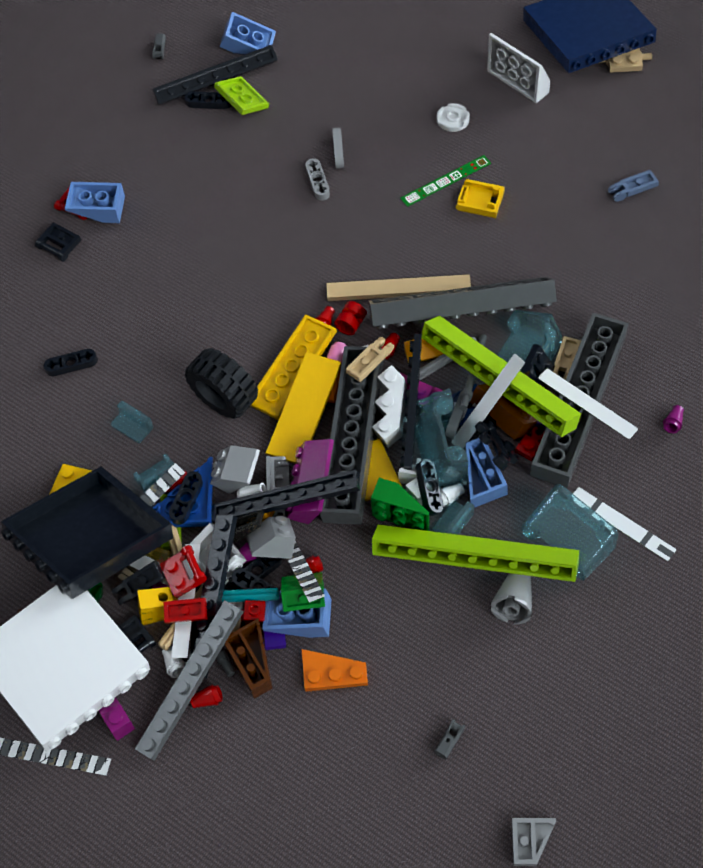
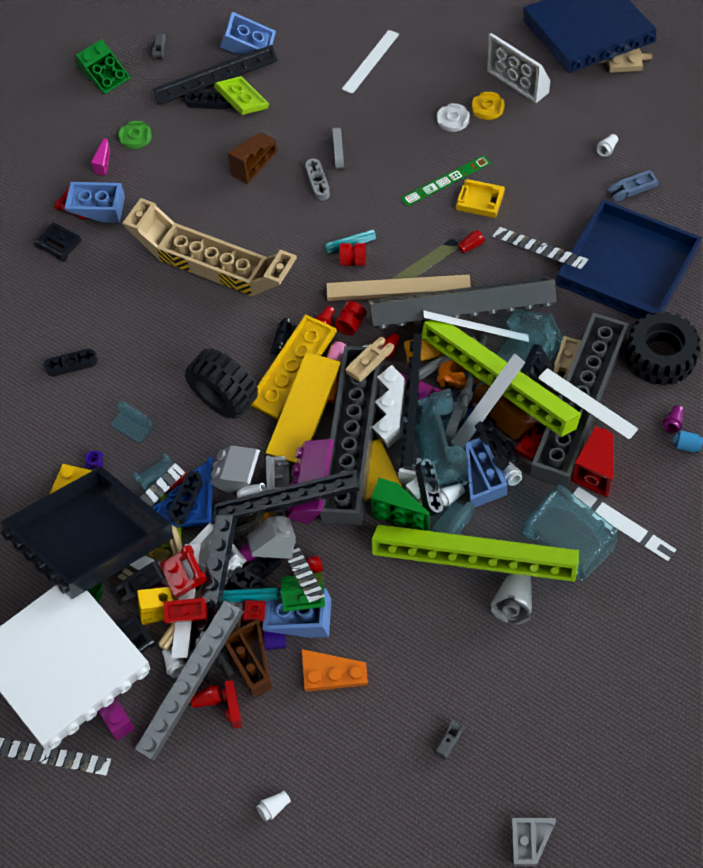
(93, 455): none -> dark purple plate
(101, 67): none -> green slope
(101, 158): none -> dark pink slope
(135, 135): none -> bright green tile
(205, 254): none -> tan slope
(233, 712): none -> red plate
(251, 156): none -> reddish brown wedge
(273, 805): none -> white cone
(282, 335): none -> black hinge
(352, 254): none -> red wheel
(357, 238): none -> teal axle
(370, 61): none -> white sticker
(428, 260): none -> olive sticker
(448, 374): none -> orange piece
(471, 241): none -> red cone
(477, 326): none -> white sticker
(487, 105): none -> yellow tile
(512, 474): none -> white cone
(540, 247): none -> sticker
(596, 463): none -> red slope
(606, 146): none -> white cone
(630, 261): none -> dark blue panel
(667, 329): none -> black tyre
(688, 441): none -> dark azure brick

